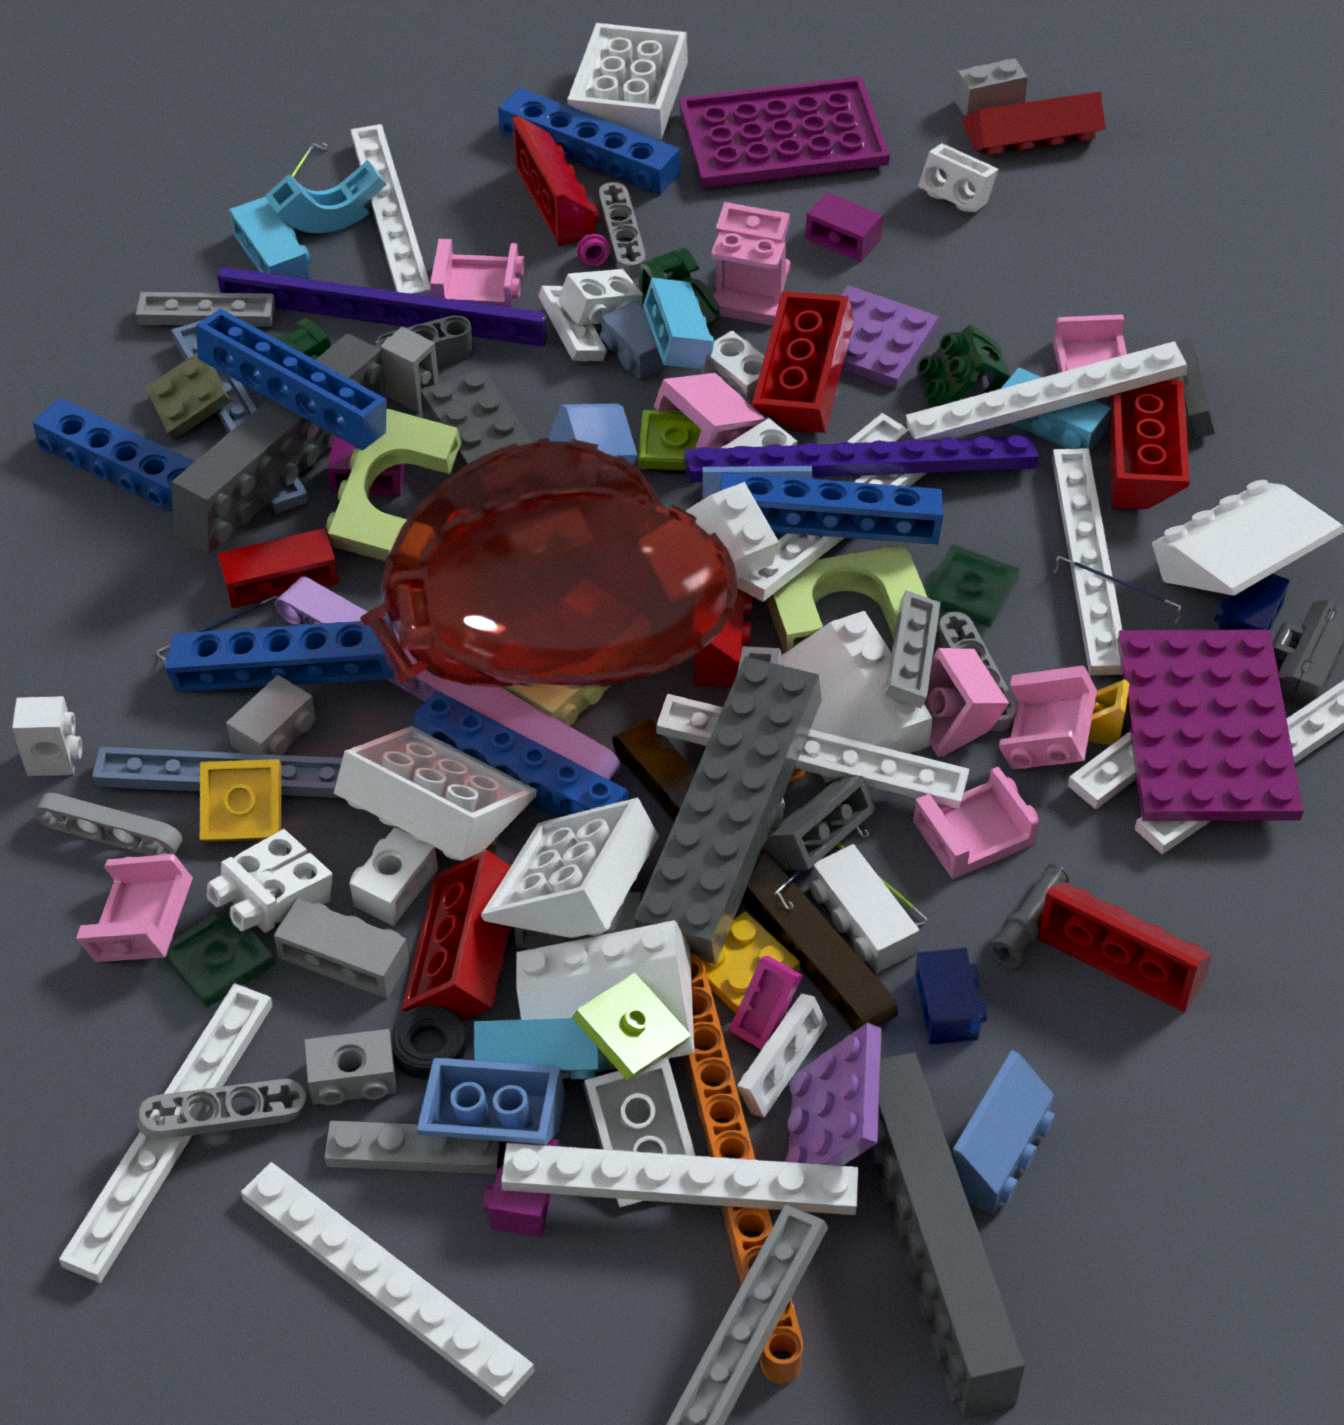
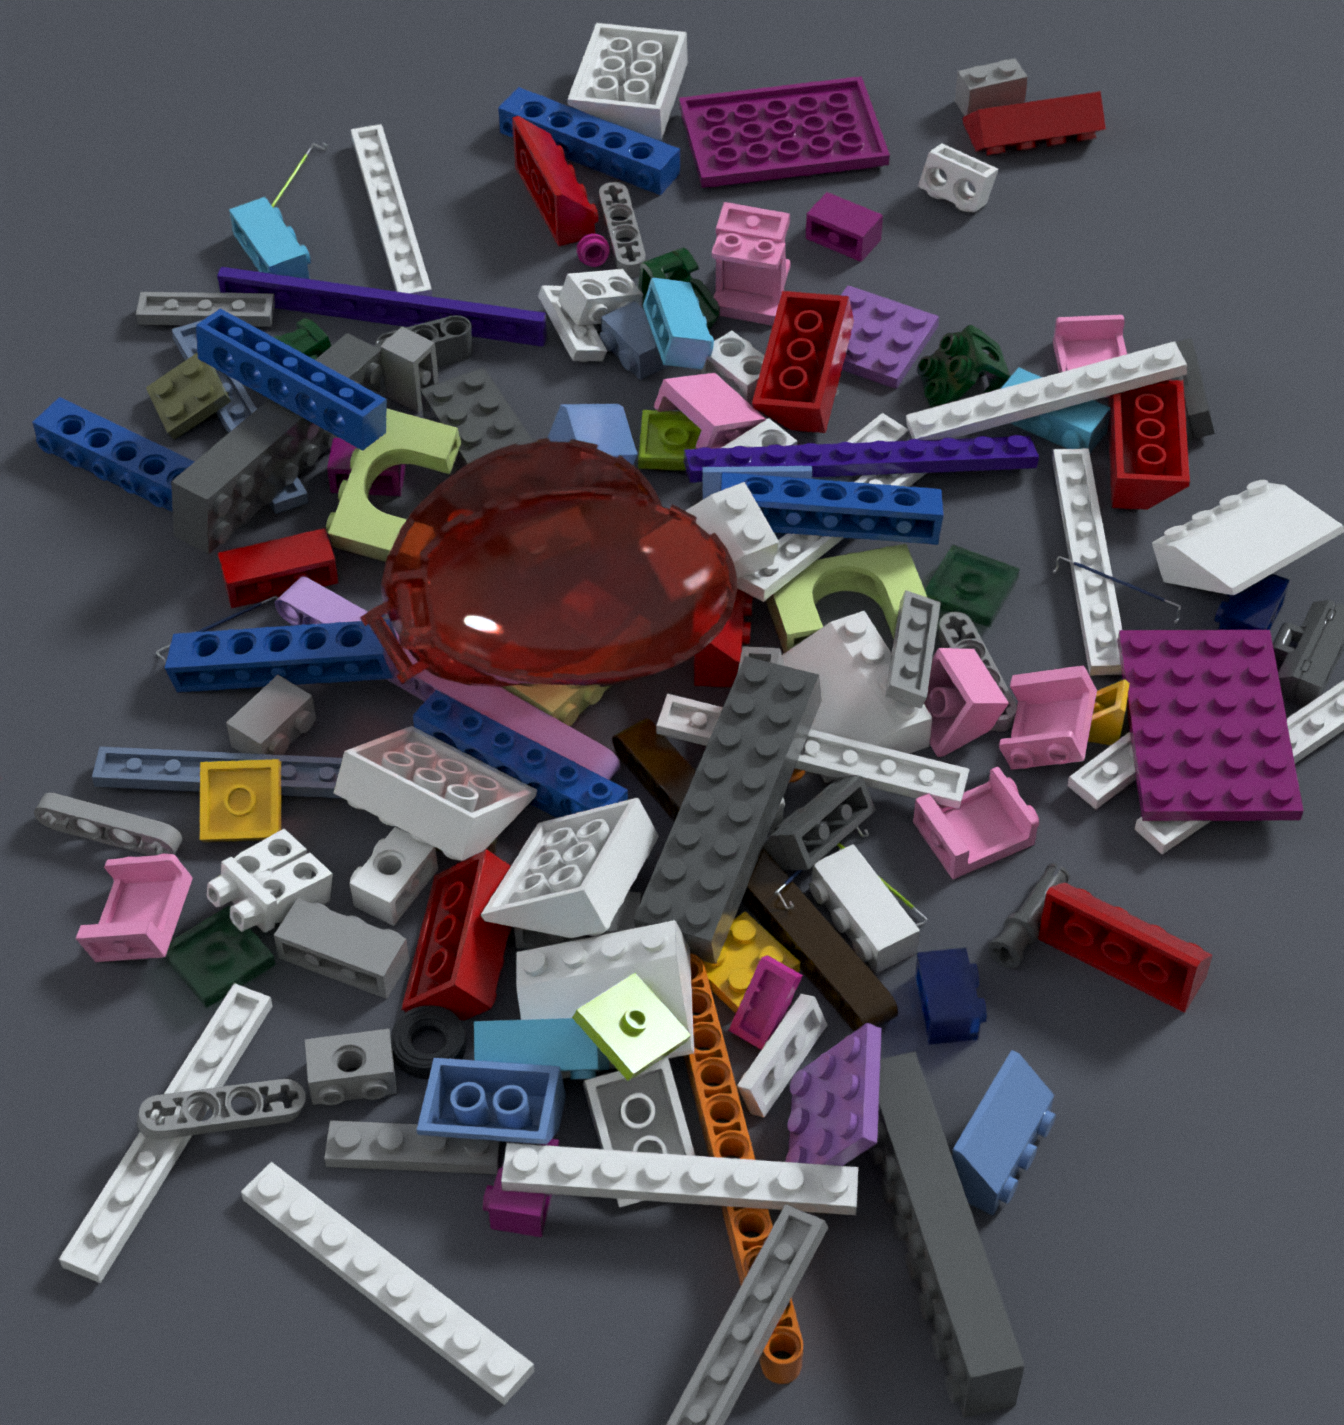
(46, 736): white brick -> none
(326, 209): medium azure arch -> none
(475, 277): bright pink panel -> none

